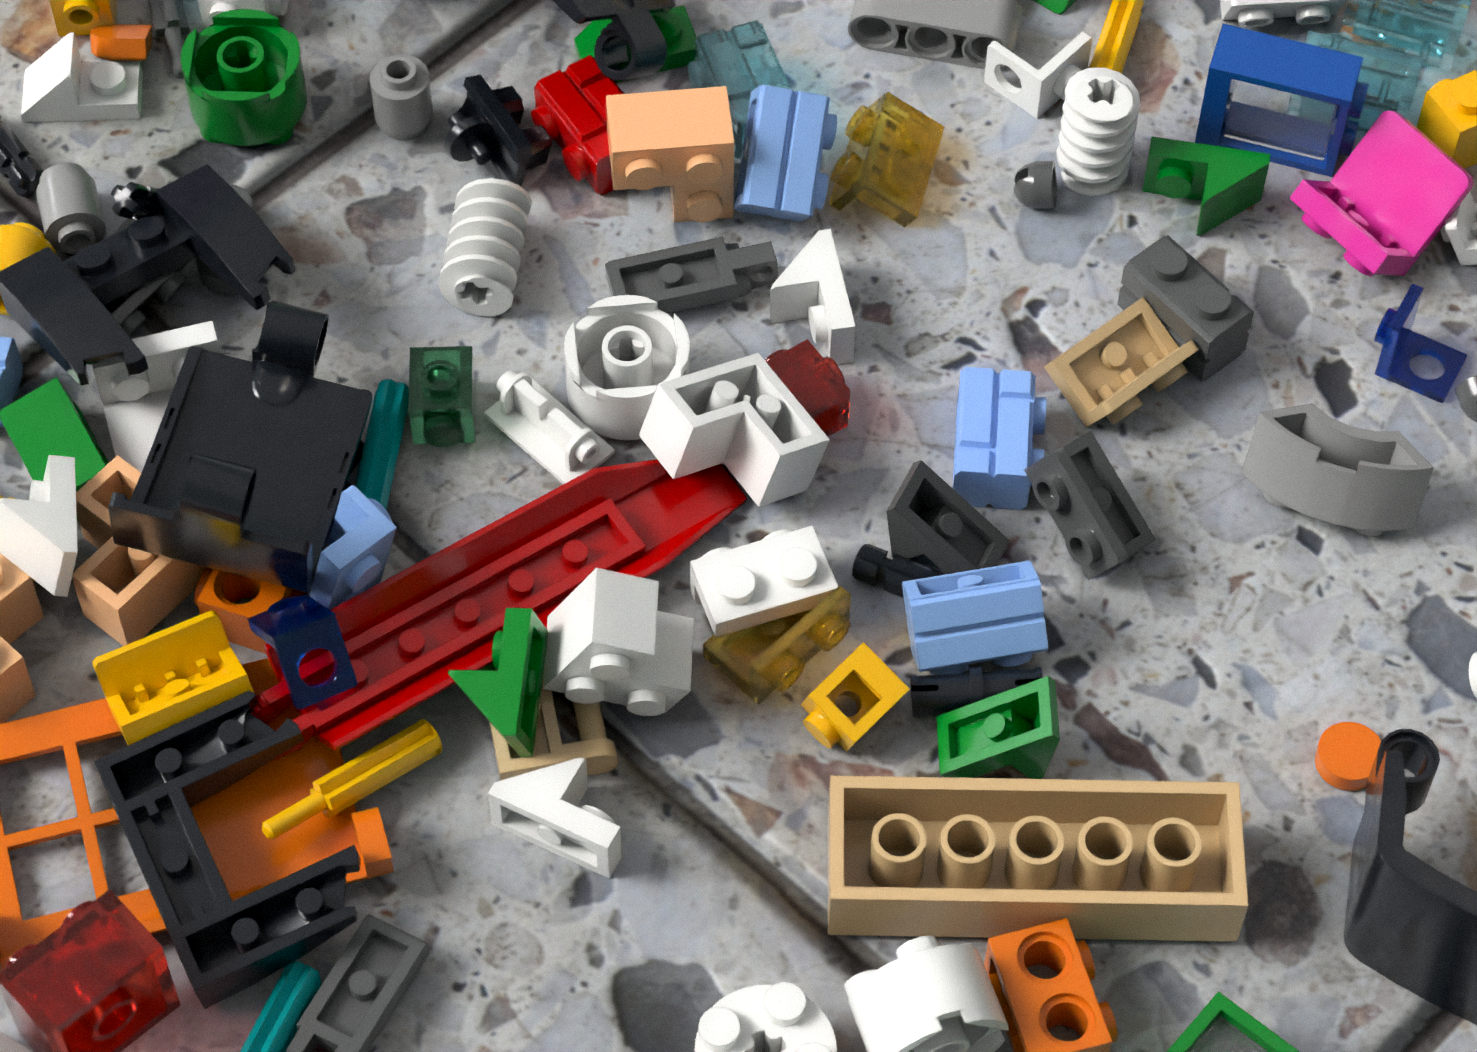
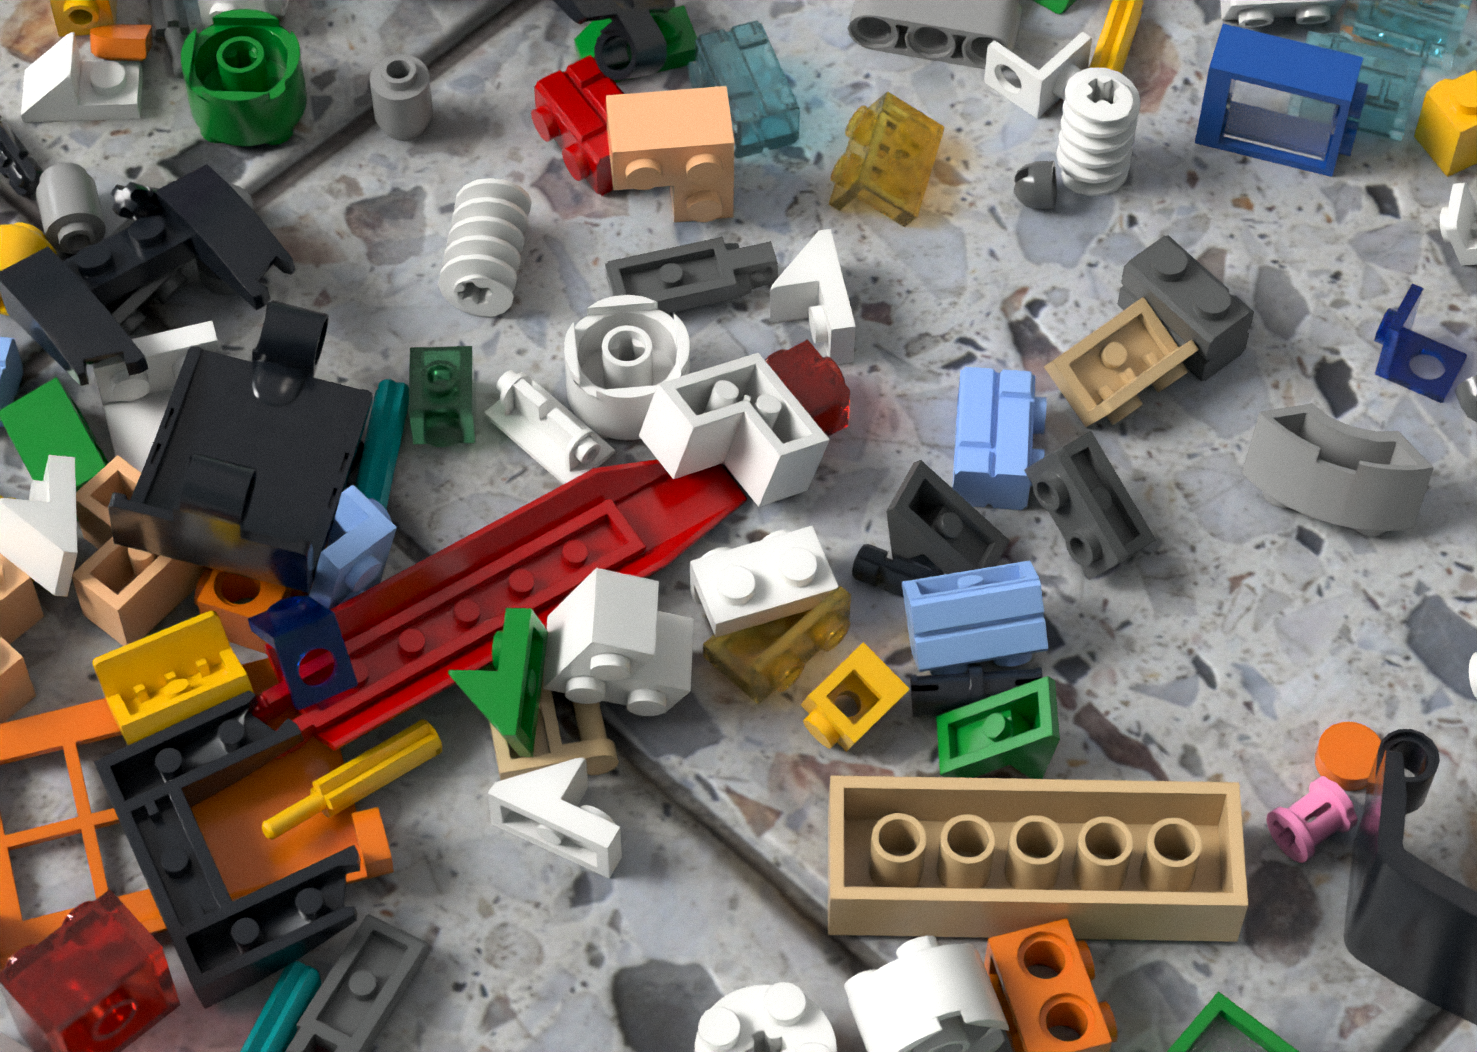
(490, 132): black hips -> none
(784, 153): light blue brick -> none
(1217, 176): green slope -> none
(1285, 821): none -> bright pink bush
(1386, 197): dark pink bracket -> none

